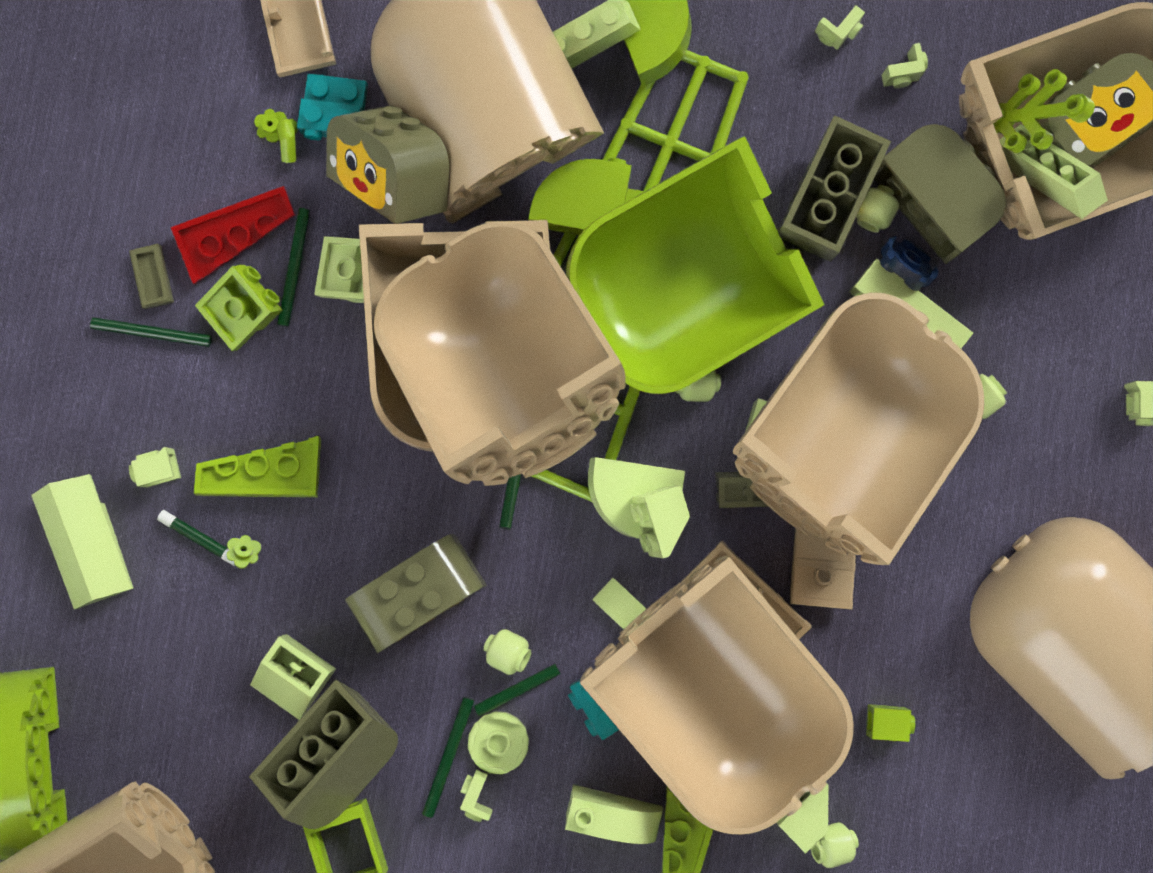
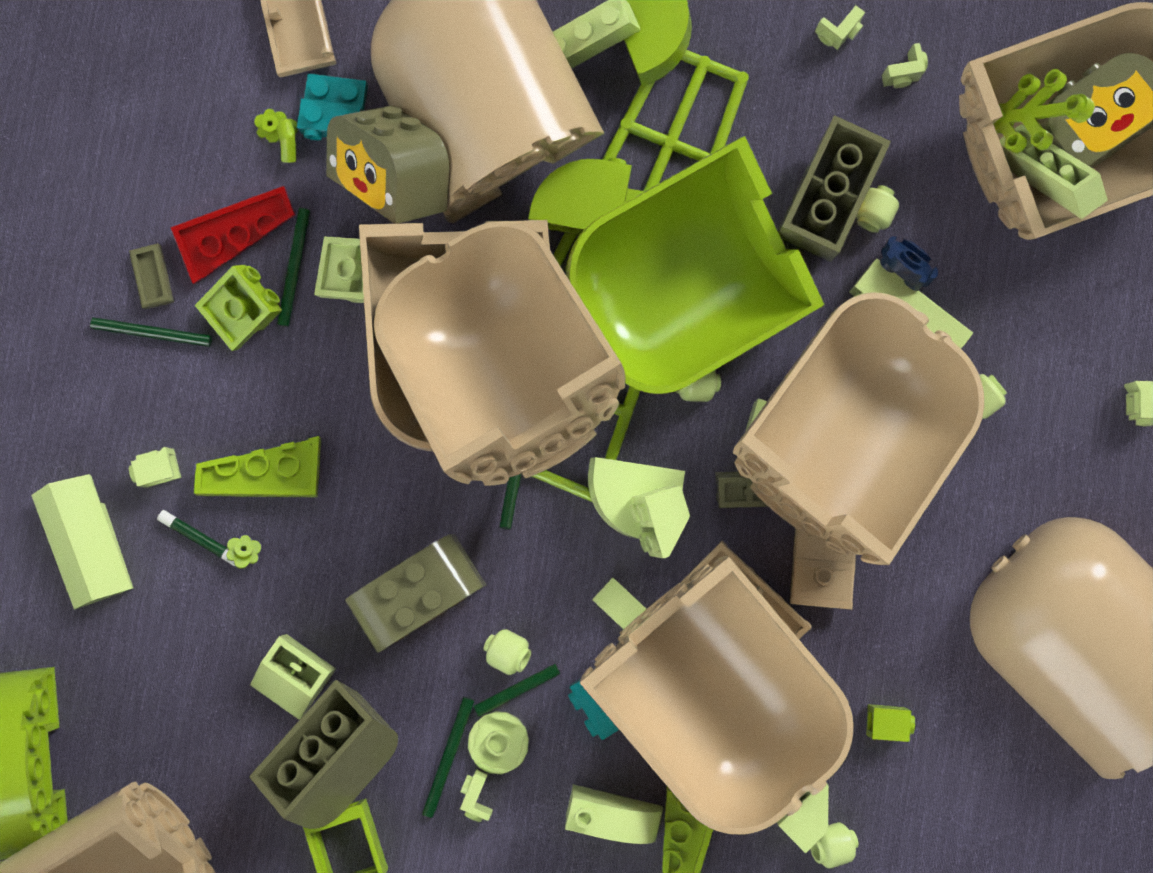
(943, 189): olive brick -> none

